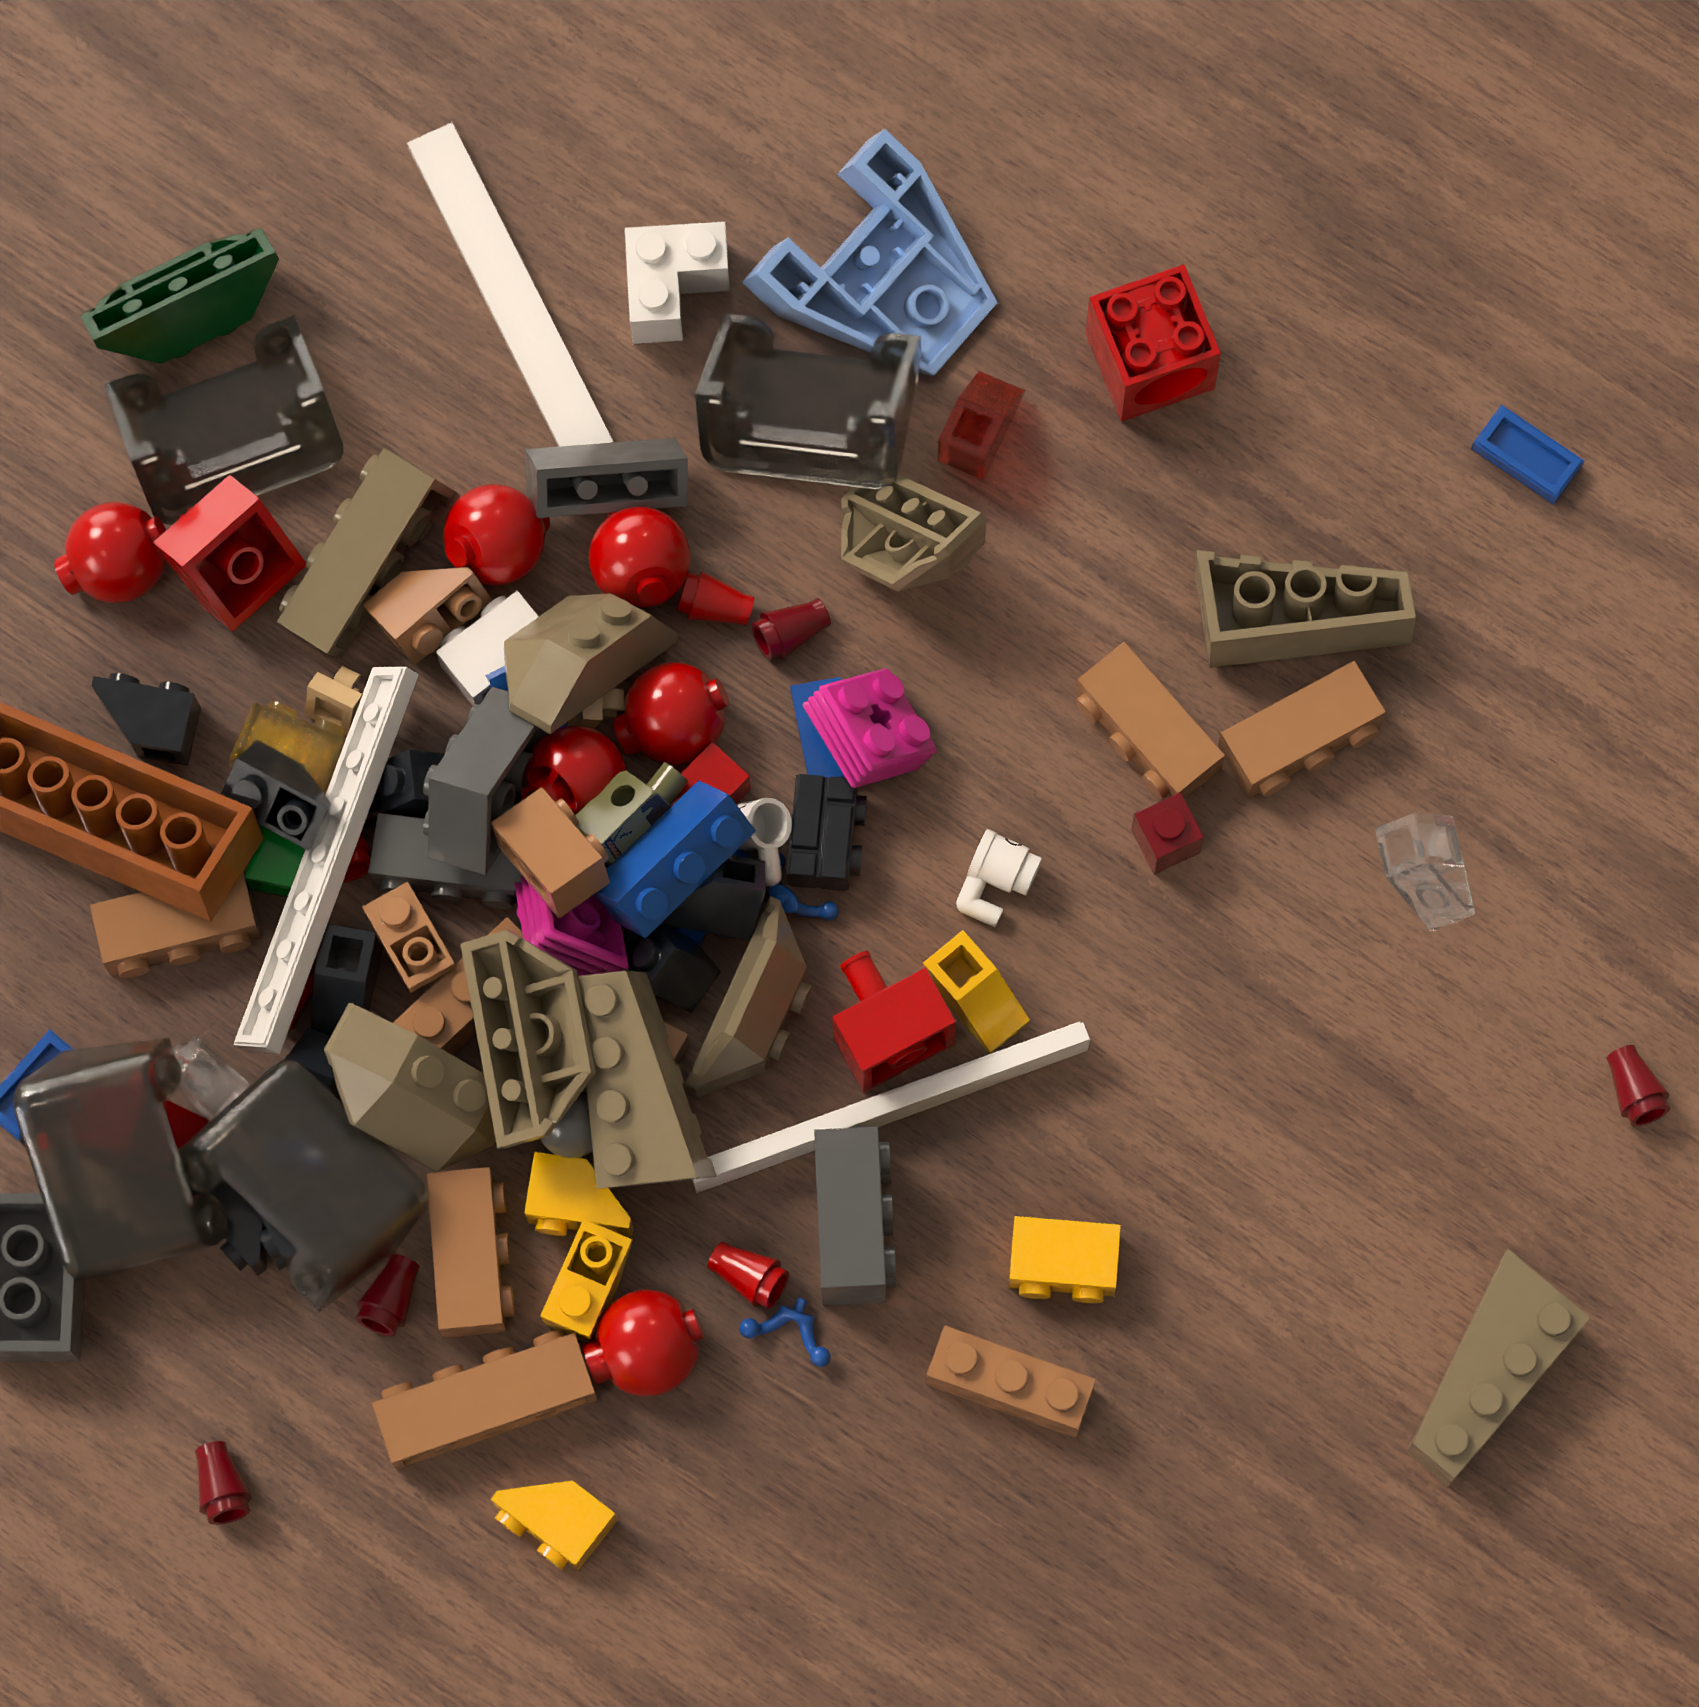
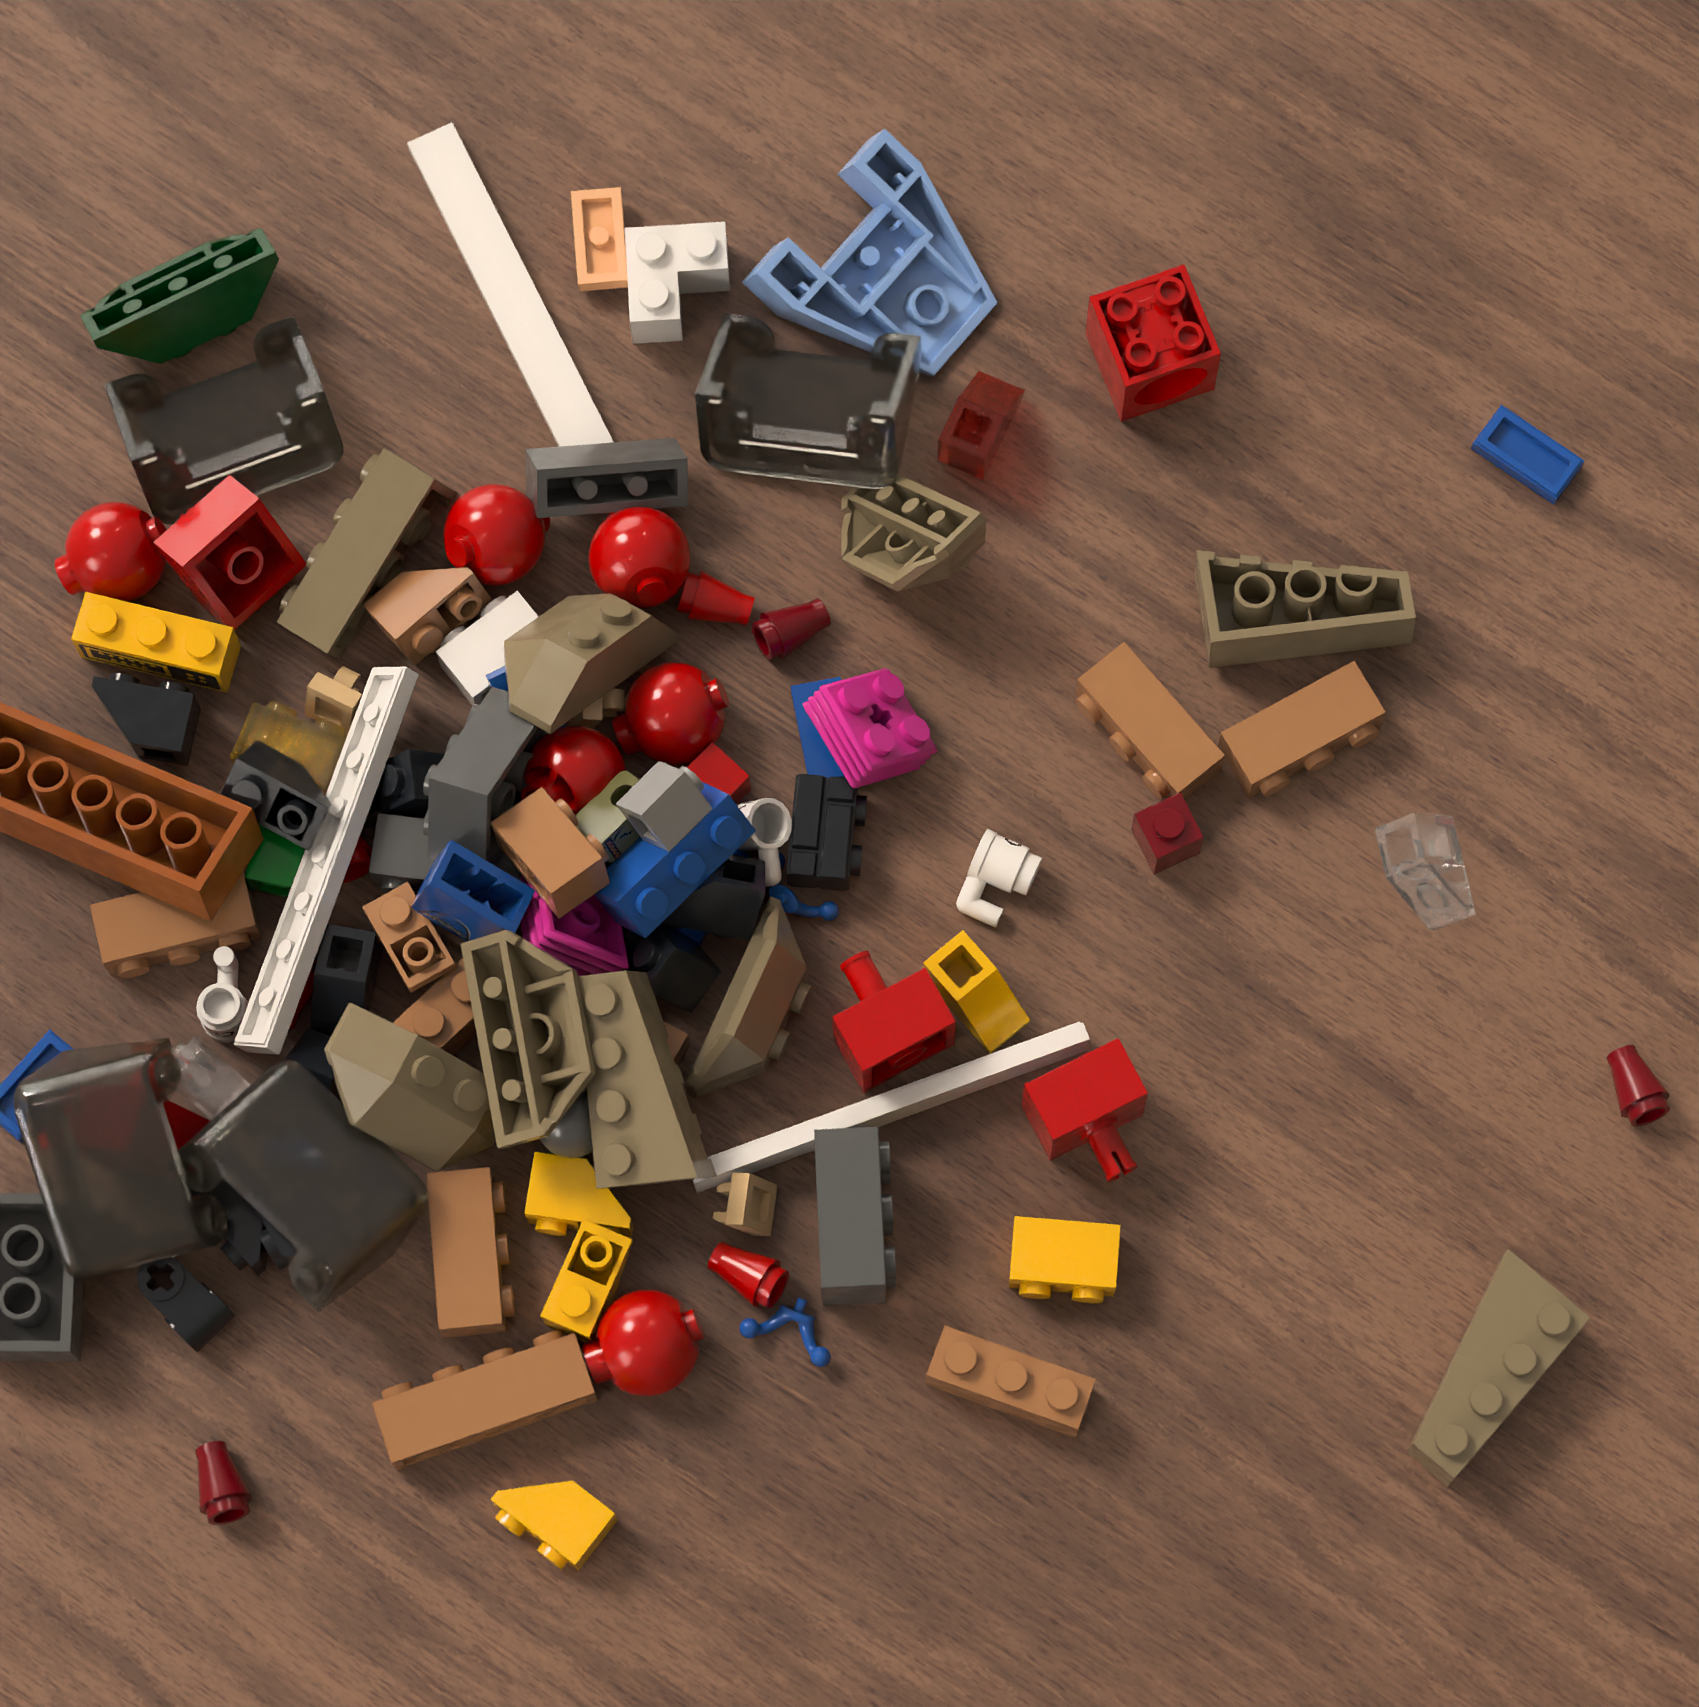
(156, 642): none -> yellow brick
(188, 1305): none -> black piece
(222, 1004): none -> white piece
(388, 1297): dark red cone -> none
(467, 891): none -> blue torso
(599, 239): none -> light nougat plate
(665, 805): none -> light grey brick
(749, 1204): none -> tan tile
(1088, 1104): none -> red brick

